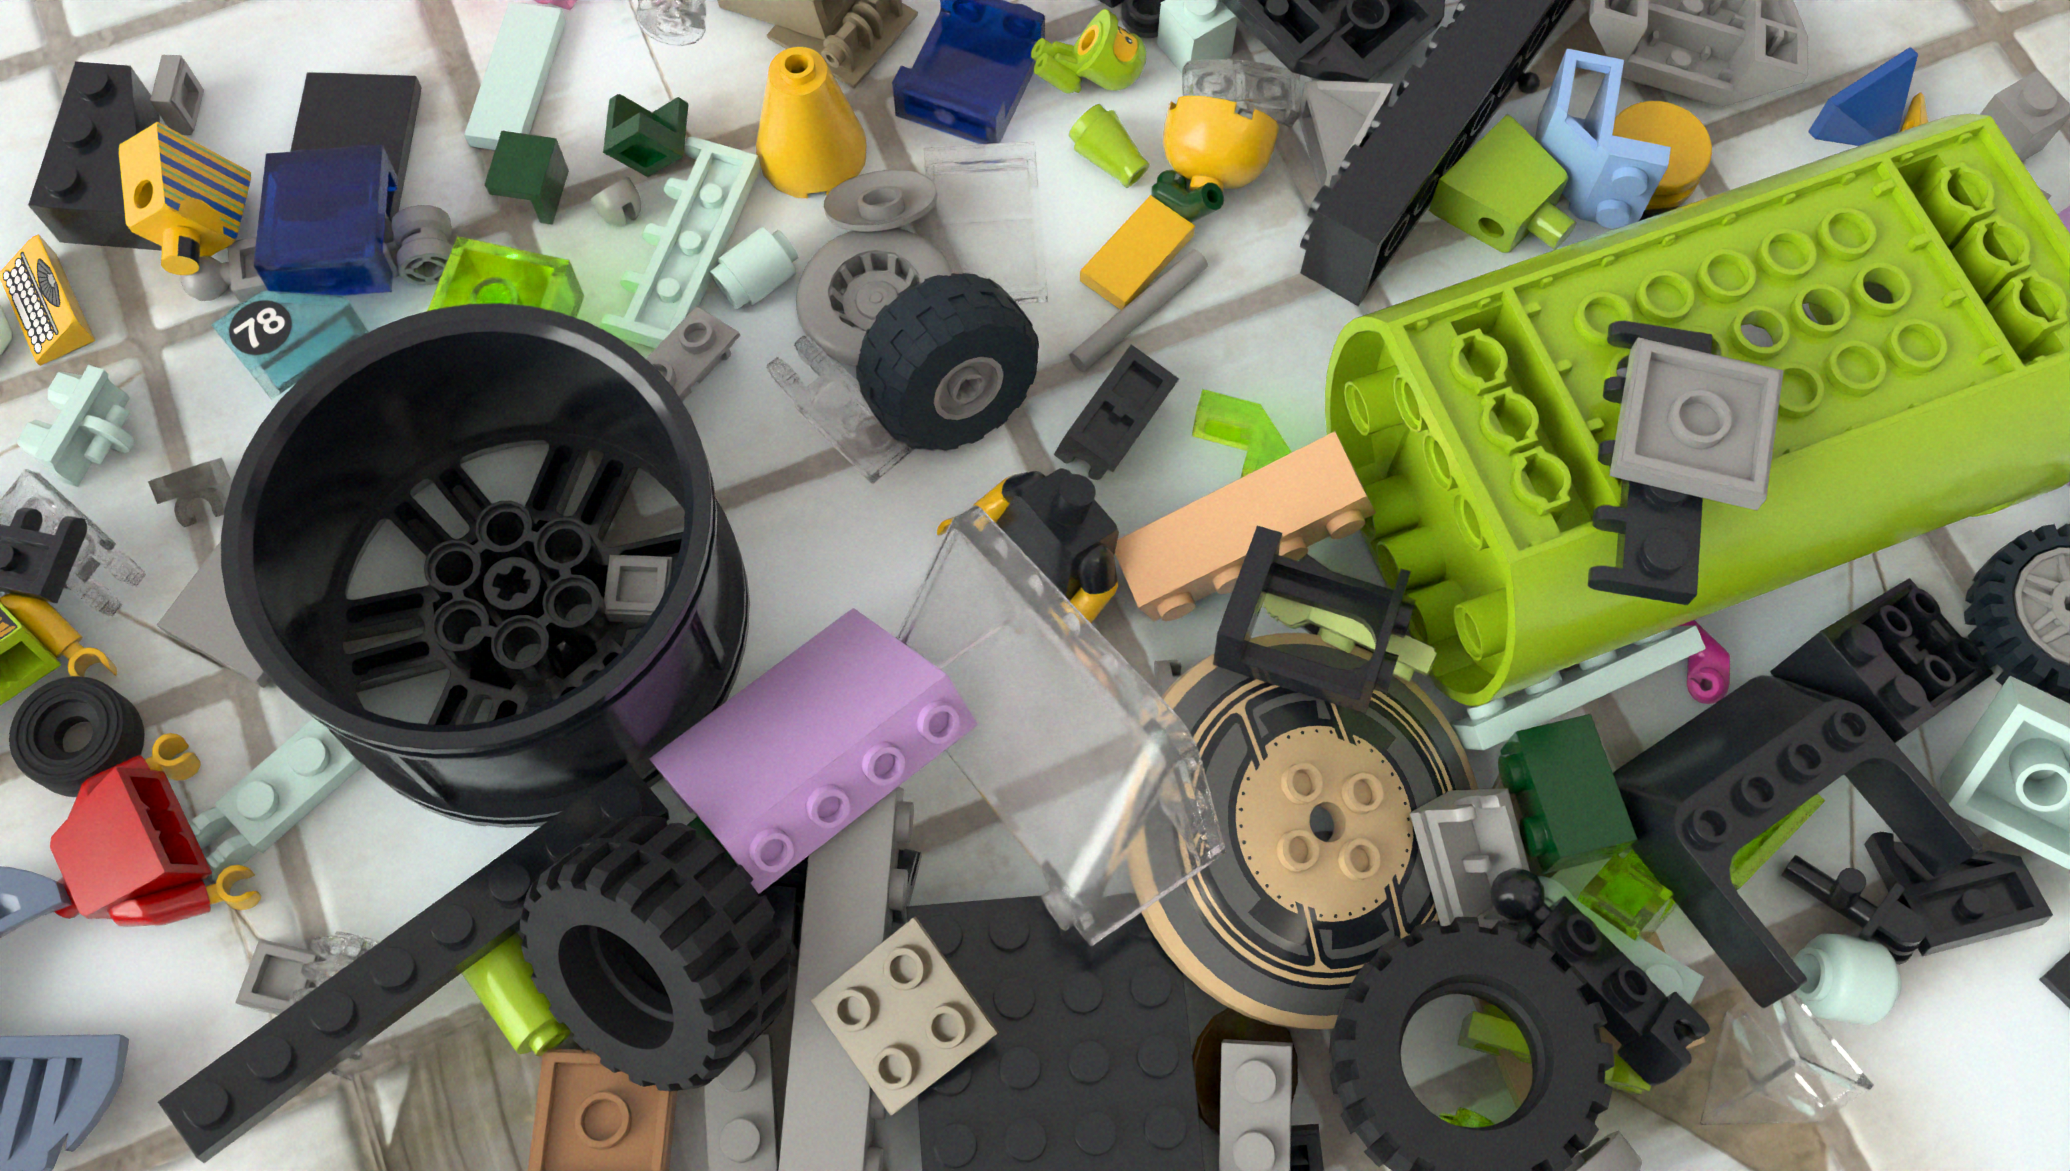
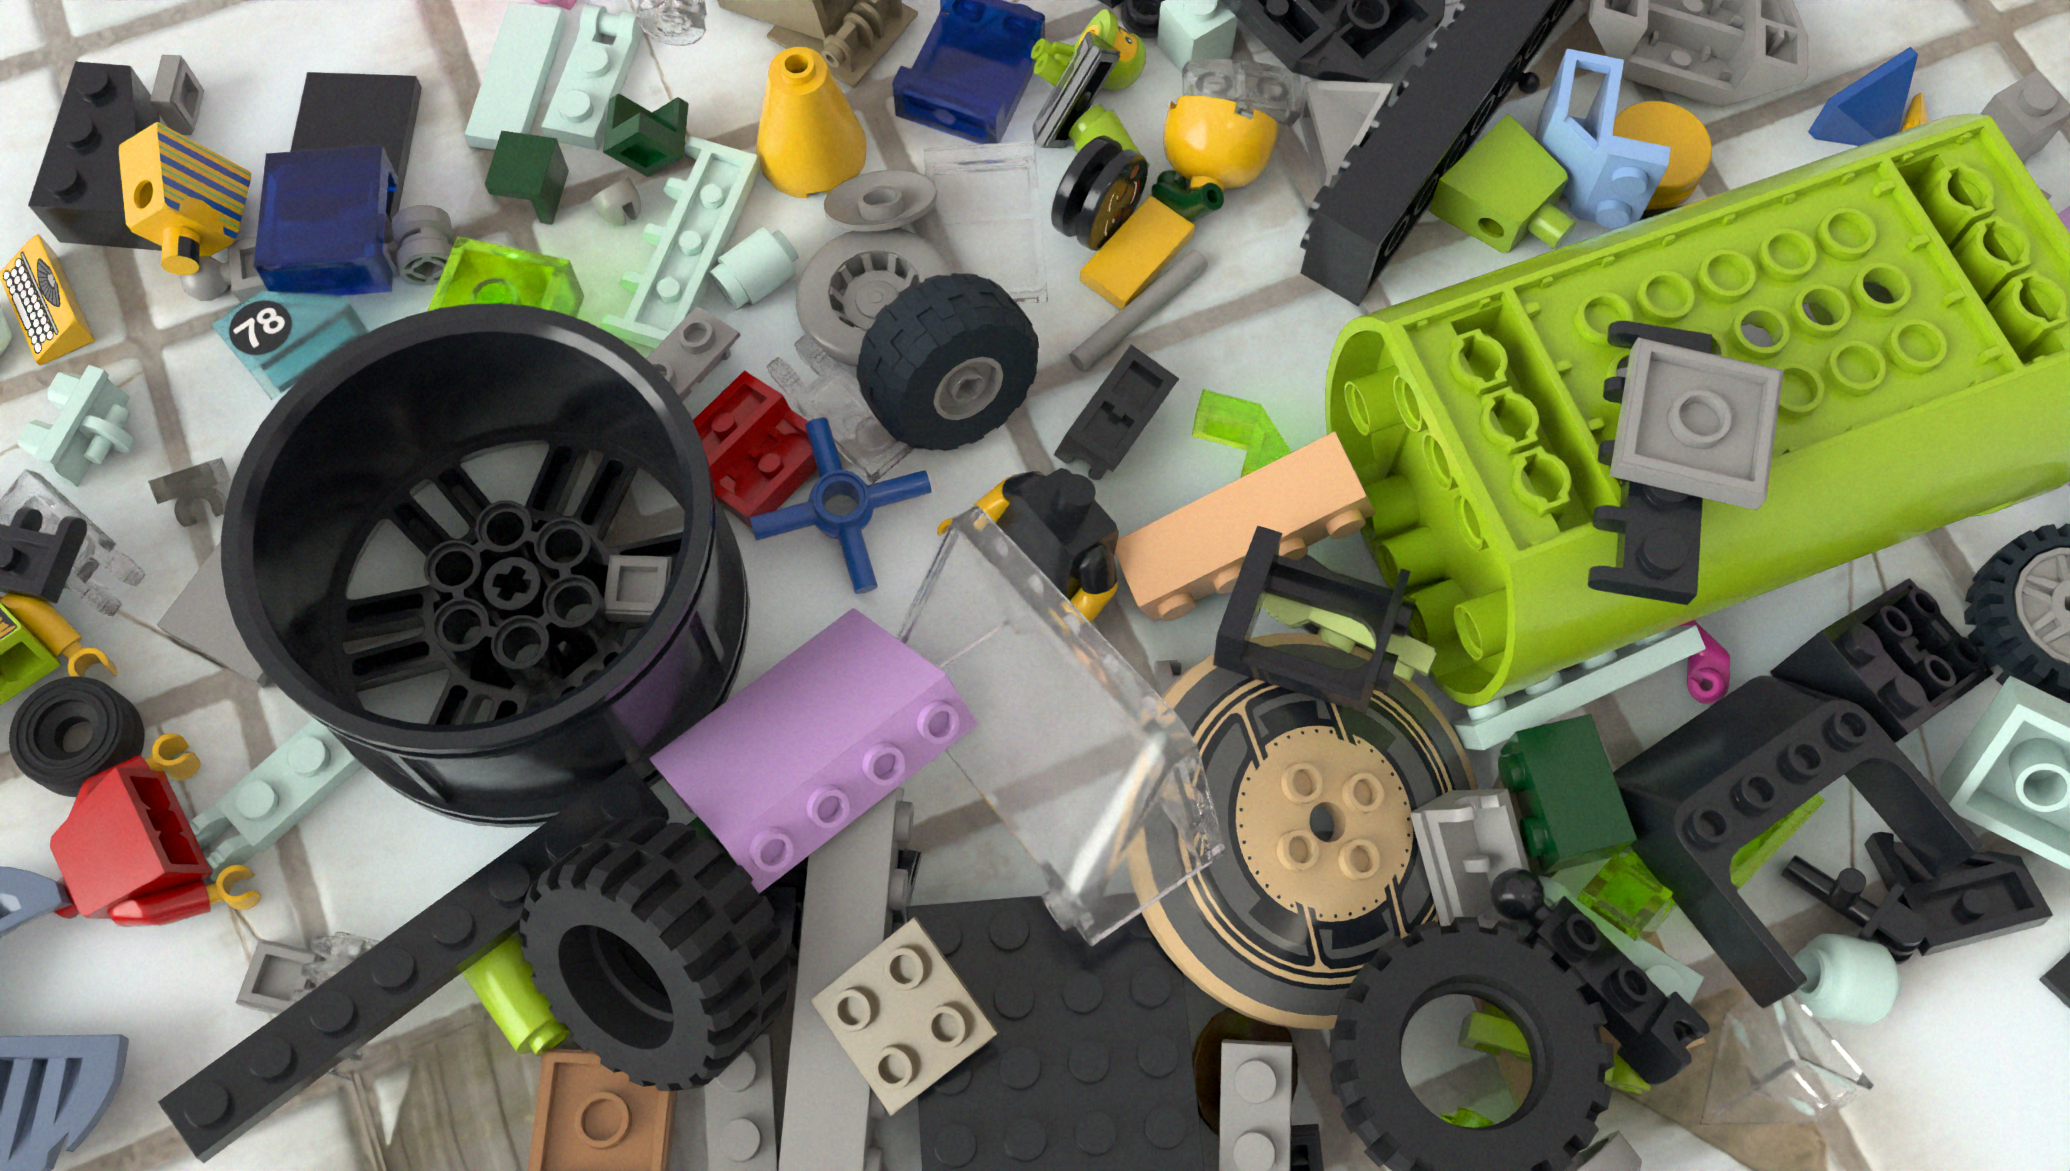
(592, 77): none -> light aqua plate
(754, 447): none -> red slope
(847, 527): none -> blue bar
(1074, 91): none -> black slope
(1099, 192): none -> black head

